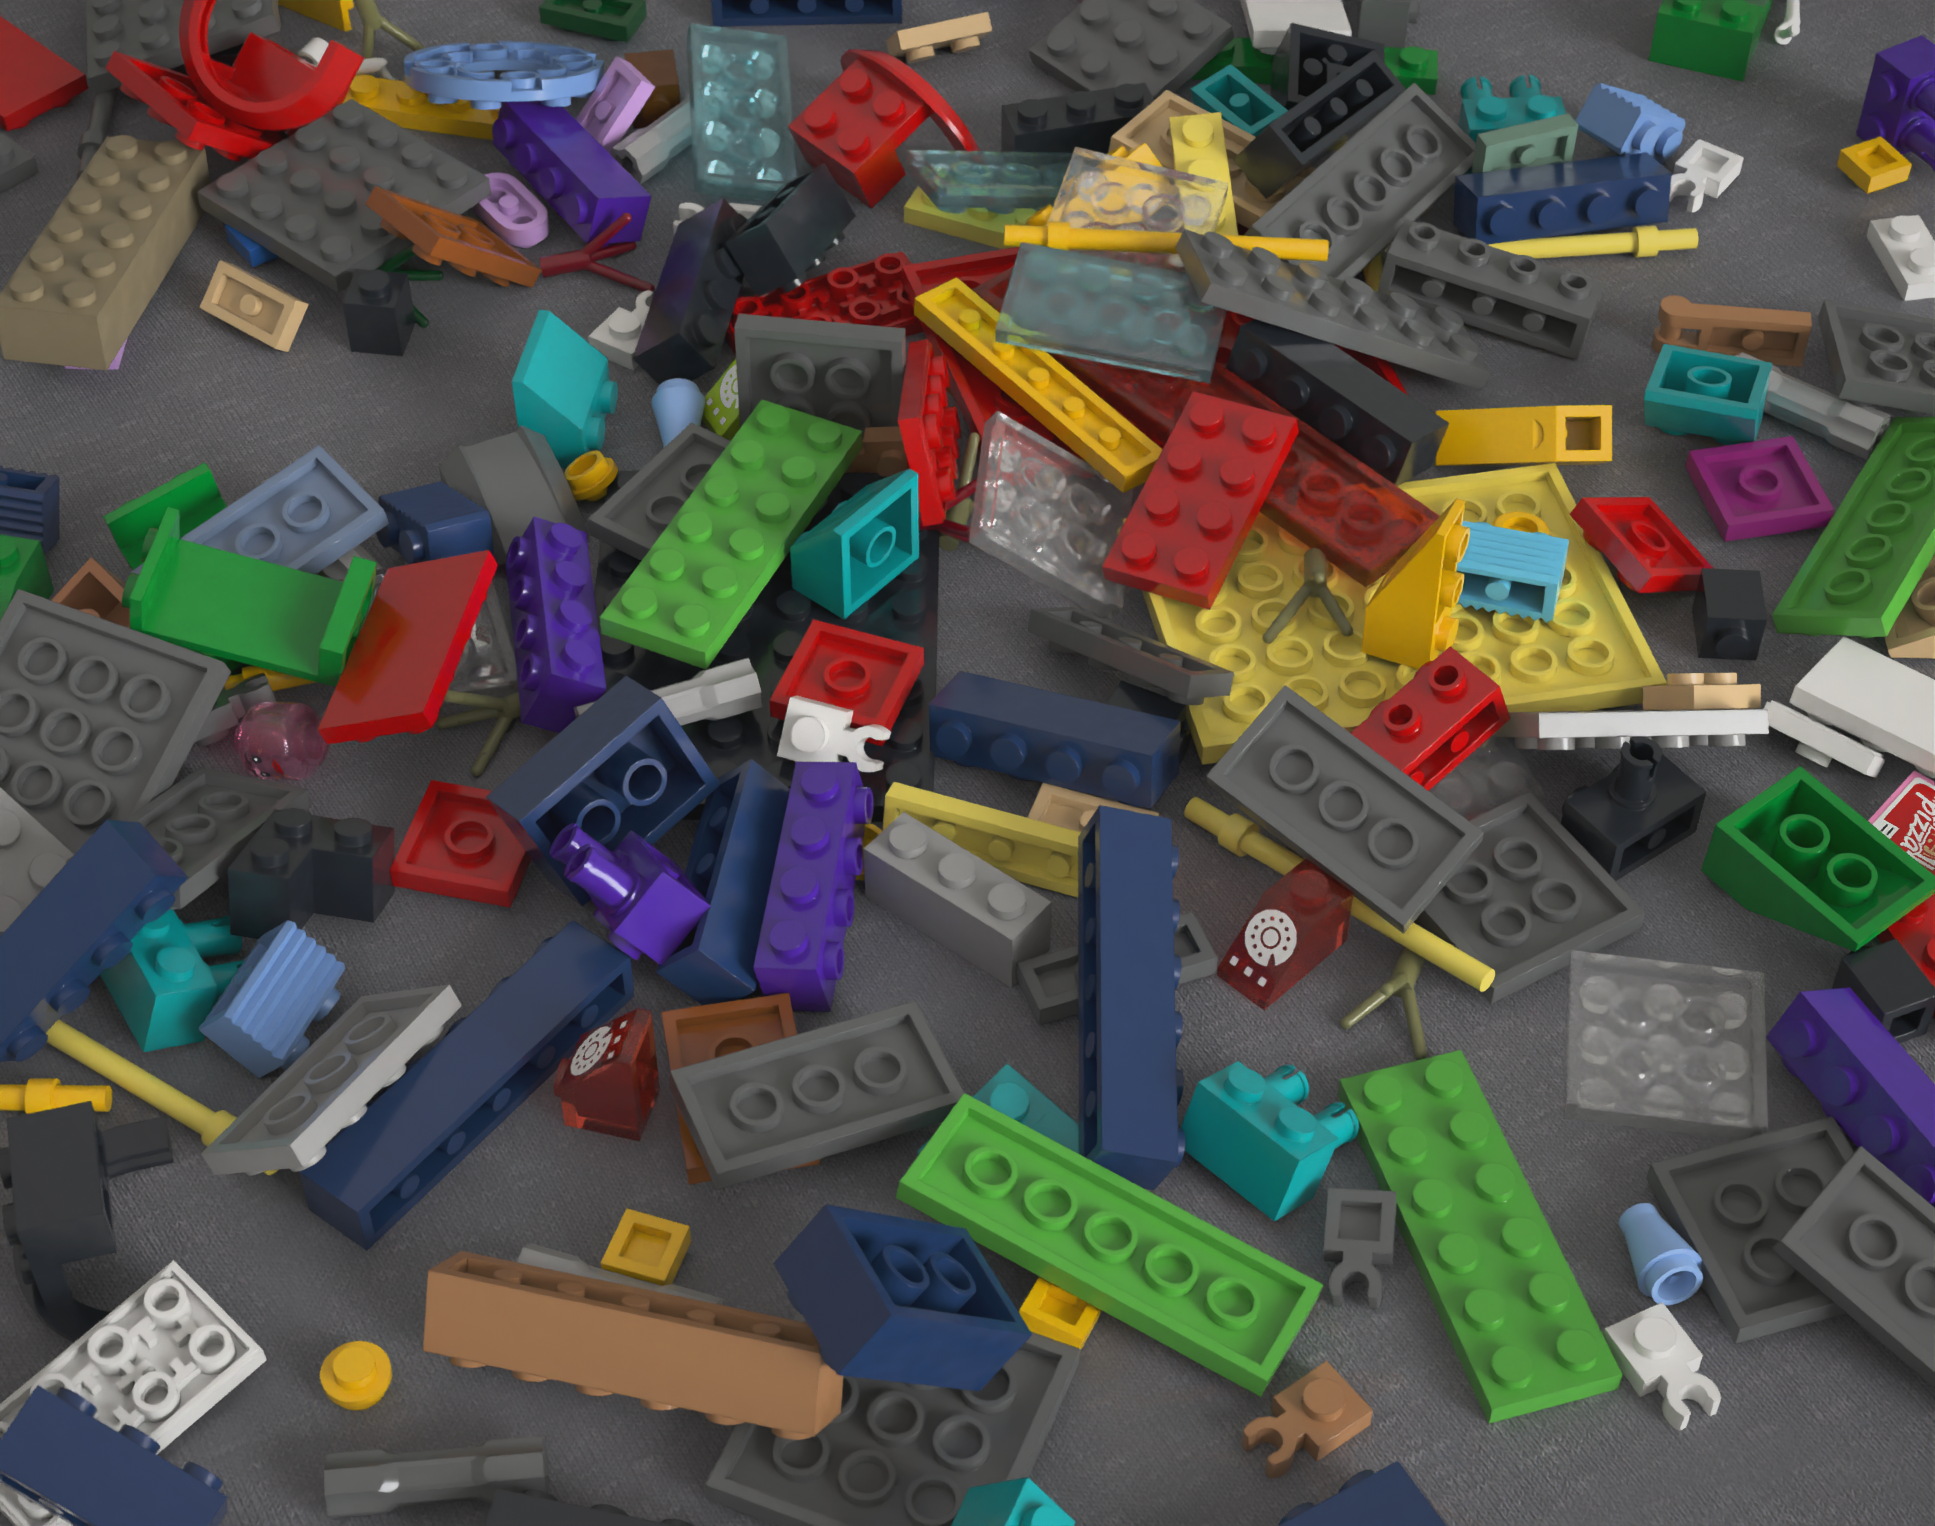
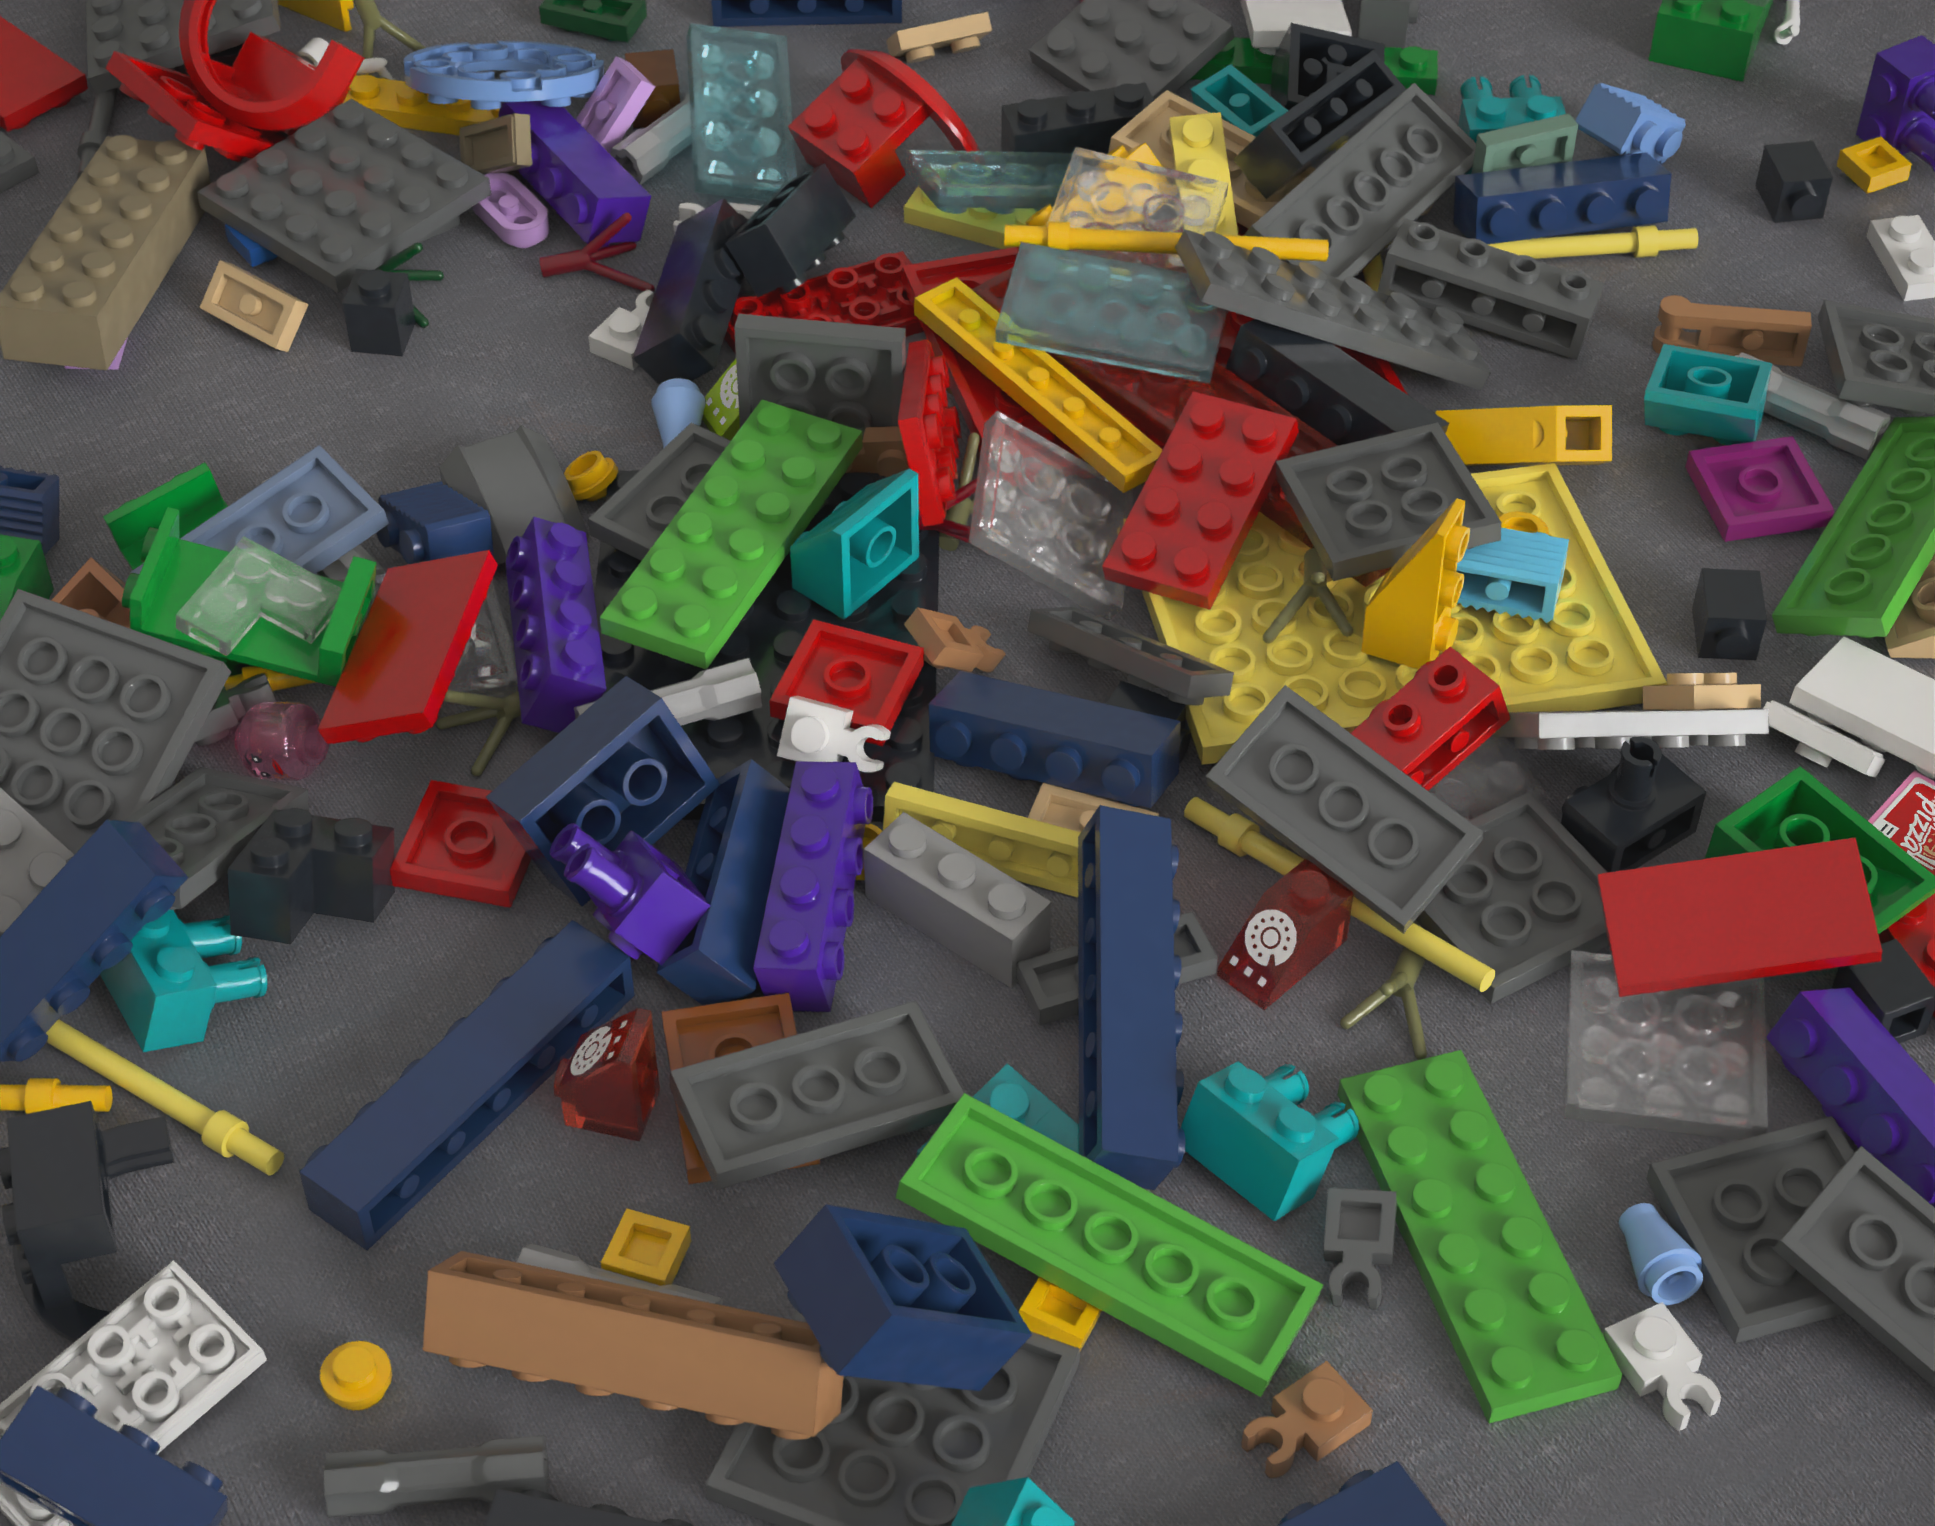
(255, 585): none -> clear plate
(274, 1000): medium blue brick -> none
(332, 1082): light grey plate -> none
(453, 238): dark orange plate -> none
(497, 144): none -> dark tan tile
(563, 389): teal slope -> none
(950, 644): none -> medium nougat plate
(1380, 496): none -> dark grey plate
(1640, 543): red plate -> none
(1703, 171): white plate -> none
(1738, 917): none -> red tile
(1793, 181): none -> black brick

